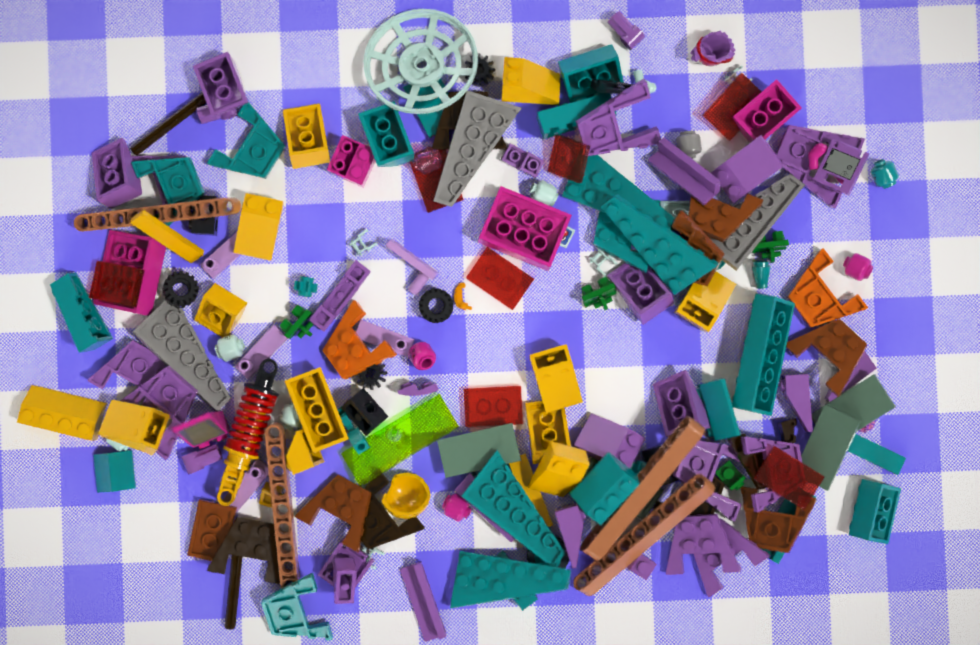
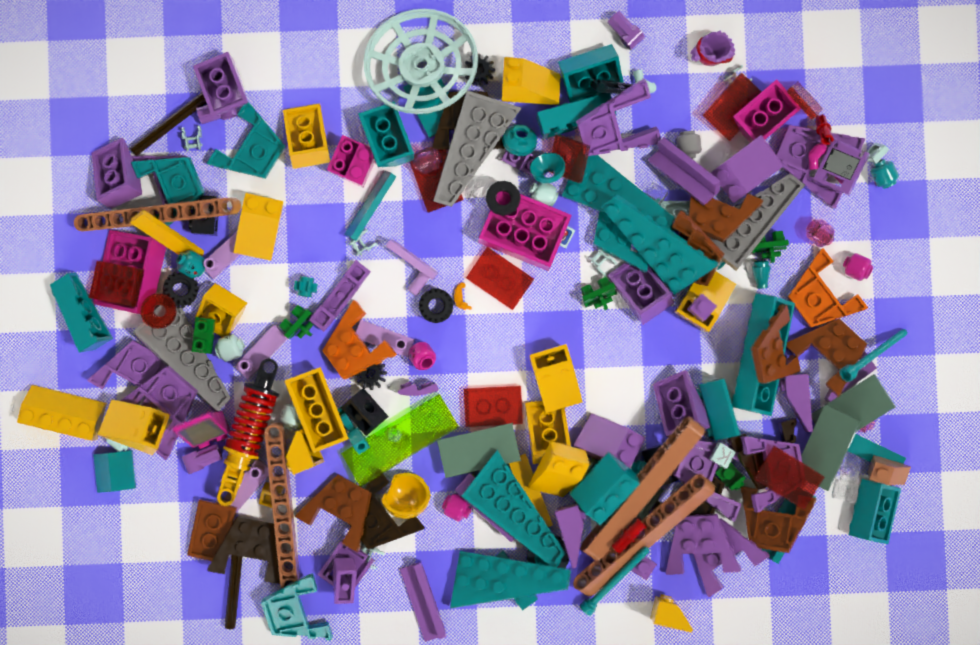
(149, 316): none -> clear red piece
(190, 264): none -> teal head
(198, 145): none -> light aqua piece
(203, 335): none -> green hips
(370, 205): none -> teal tile
(503, 209): none -> black tyre
(518, 145): none -> teal piece
(547, 163): none -> teal piece
(589, 605): none -> teal piece
(628, 536): none -> red axle
(656, 192): none -> clear tile
(668, 614): none -> yellow slope
(701, 307): none -> medium lavender brick
(722, 455): none -> light aqua tile
(769, 353): none -> dark orange wing
(804, 100): none -> tile
(820, 232): none -> clear pink head
(823, 129): none -> red axle
(846, 482): none -> clear slope
(850, 372): none -> teal piece
(876, 152): none -> light aqua tile
(888, 471): none -> nougat slope

